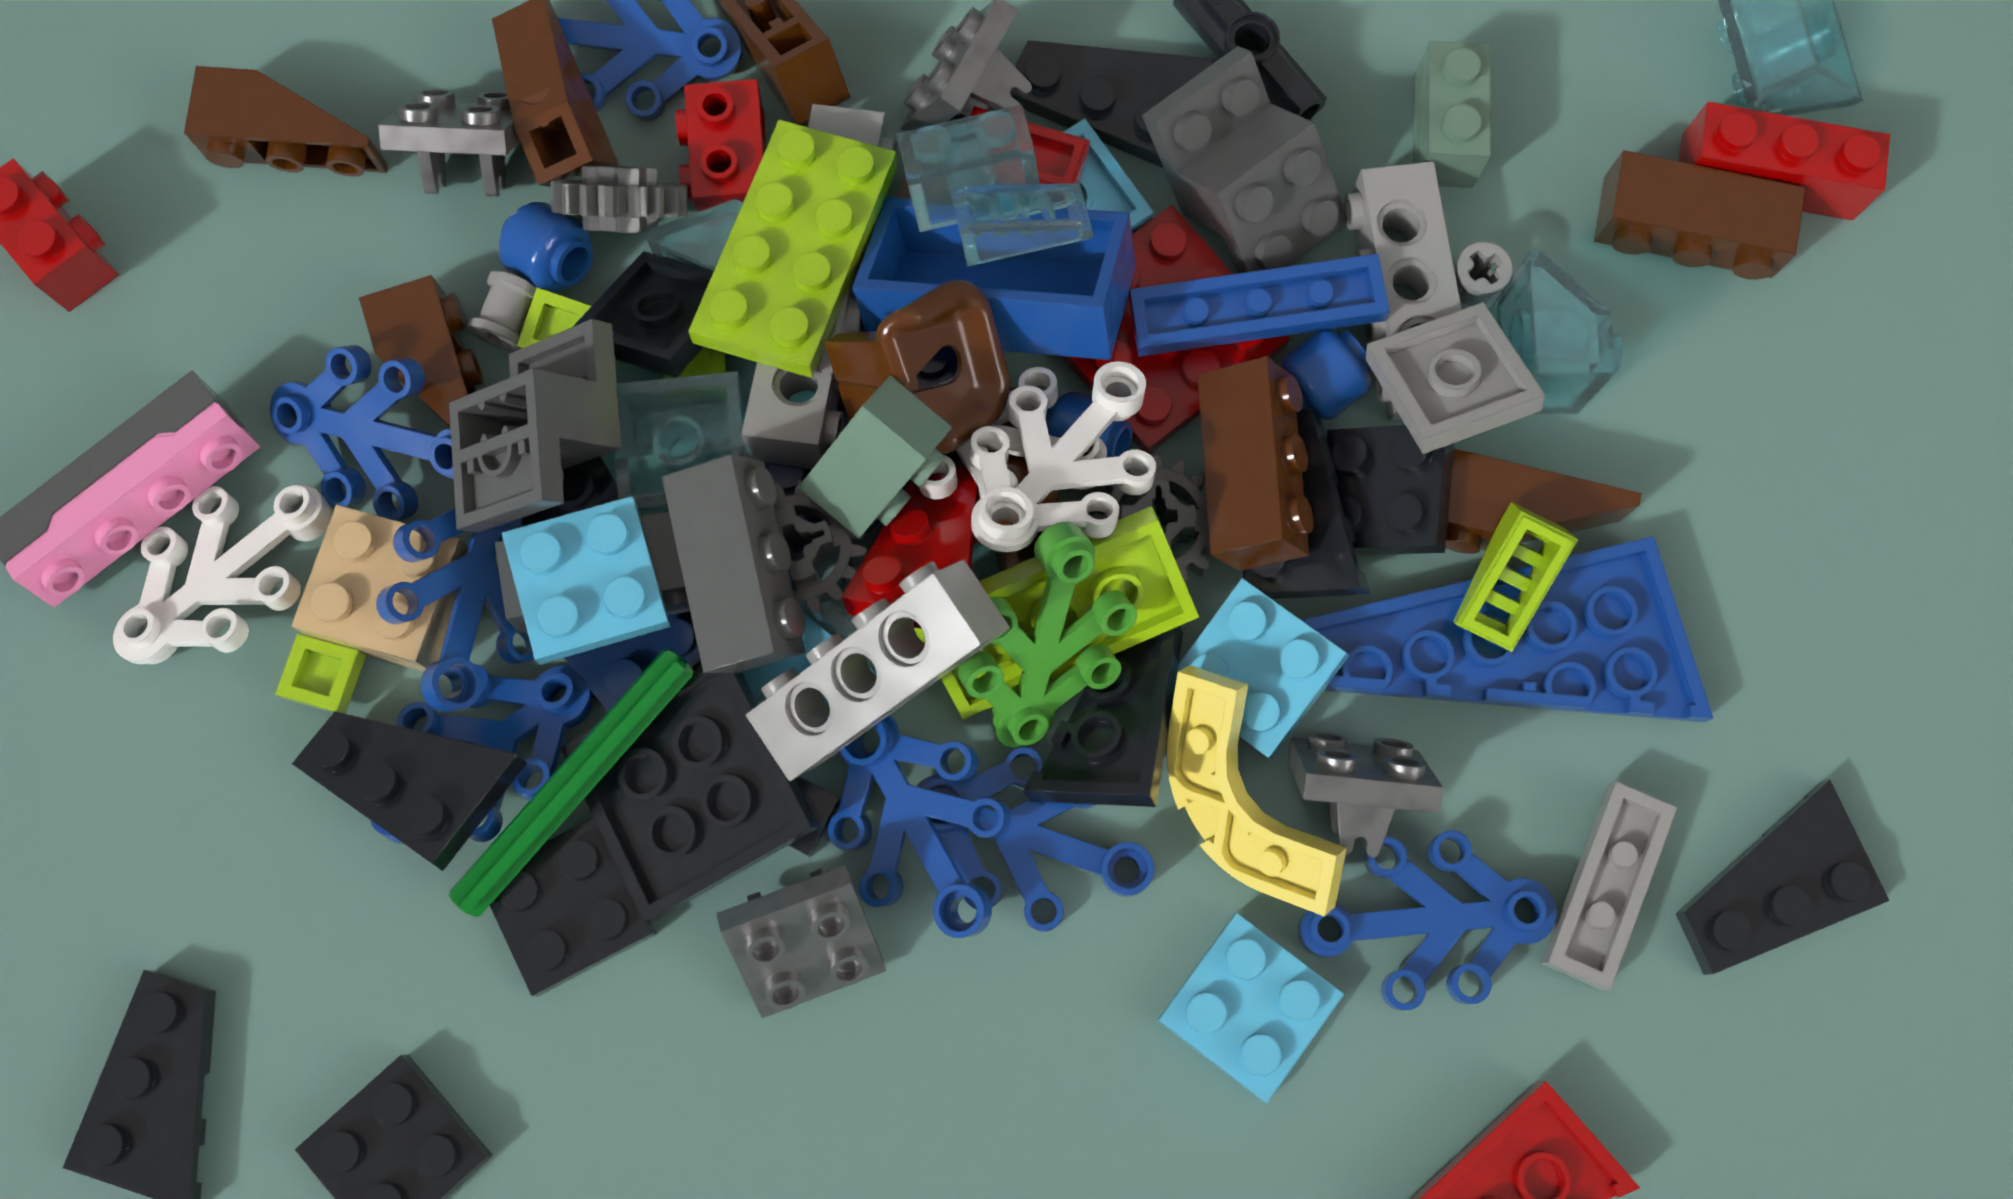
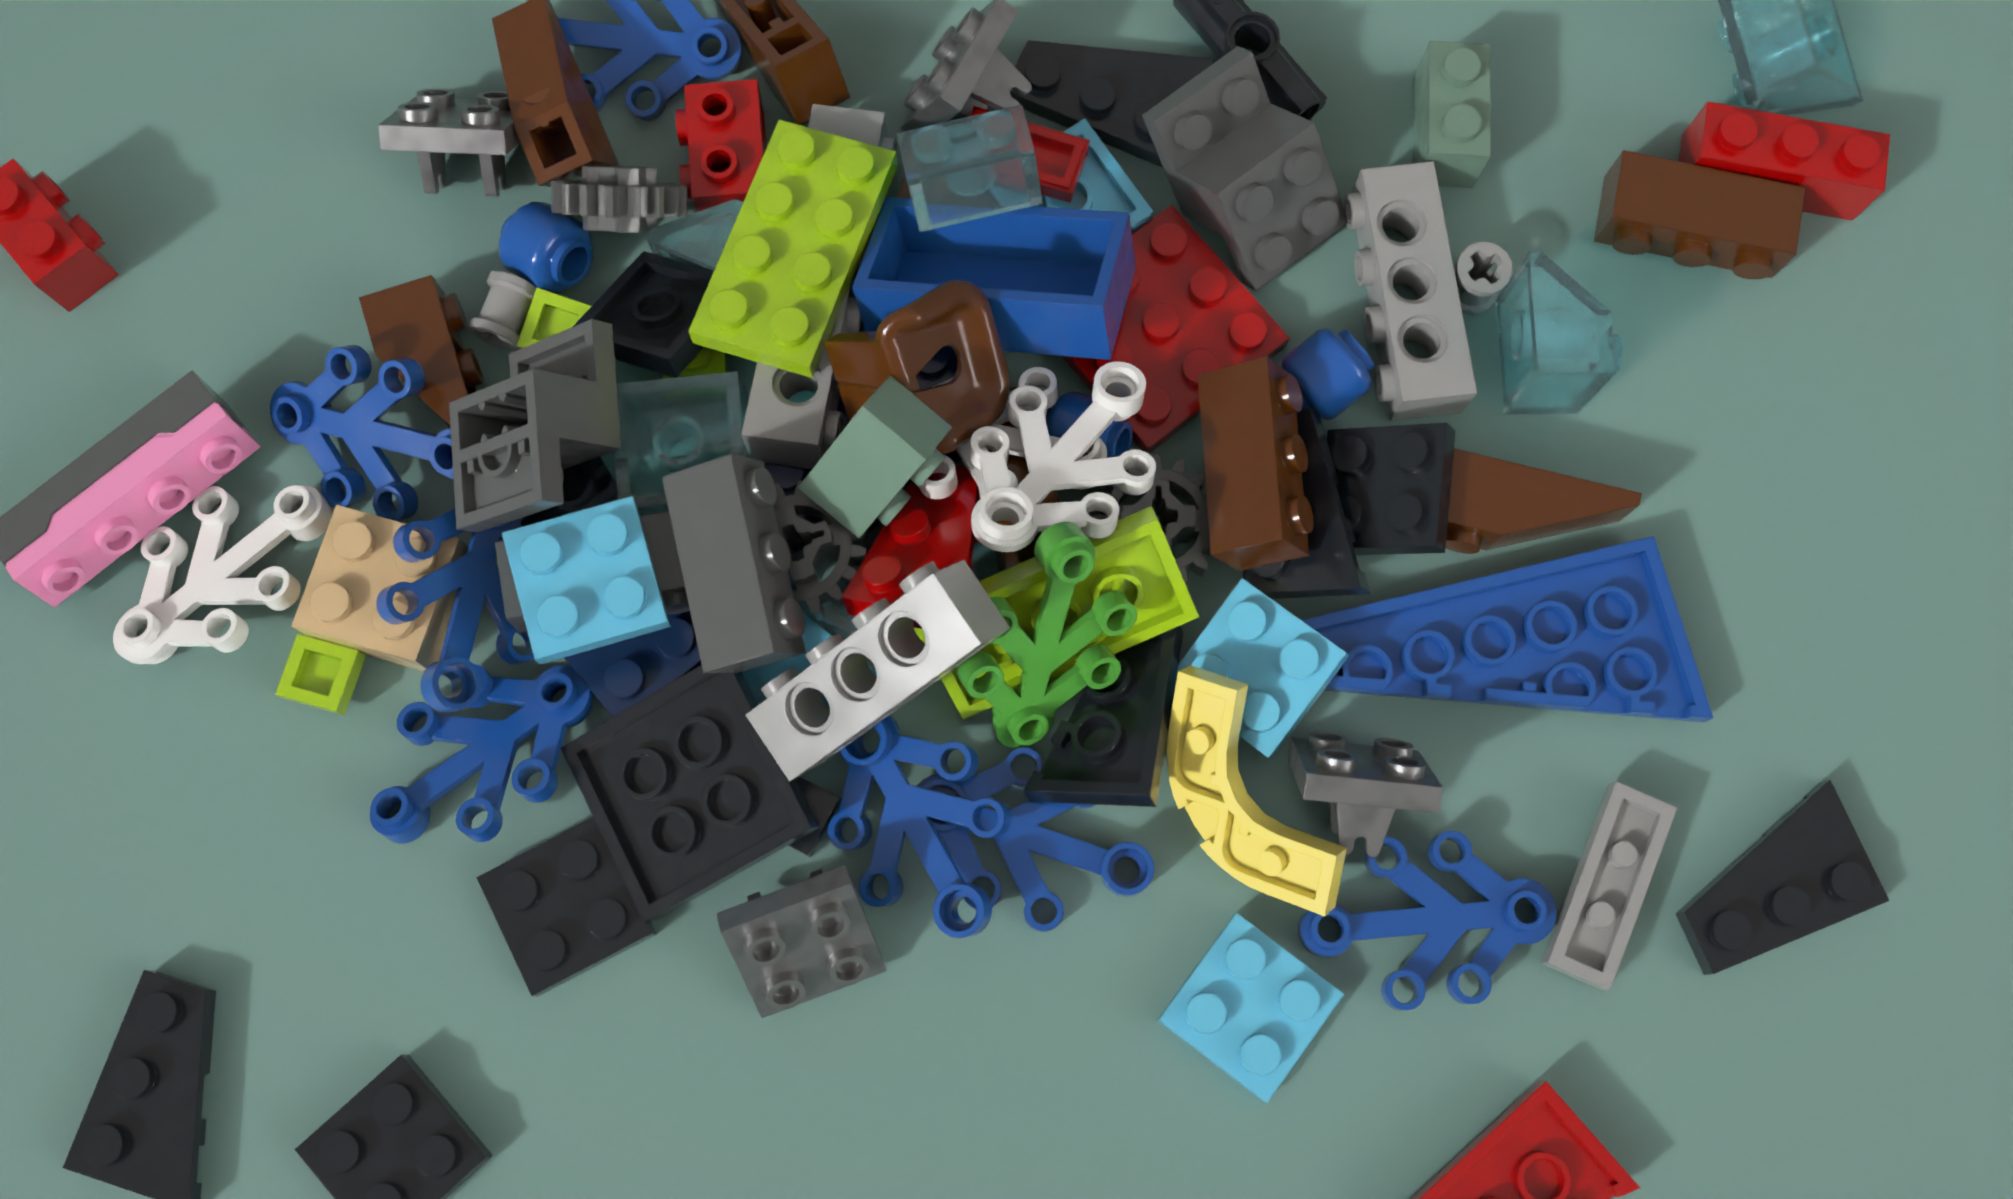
(253, 119): reddish brown slope -> none
(410, 781): black wing -> none
(571, 783): green axle -> none
(988, 215): clear light blue slope -> none
(1258, 305): blue plate -> none
(1454, 377): light grey plate -> none
(1545, 568): lime slope -> none

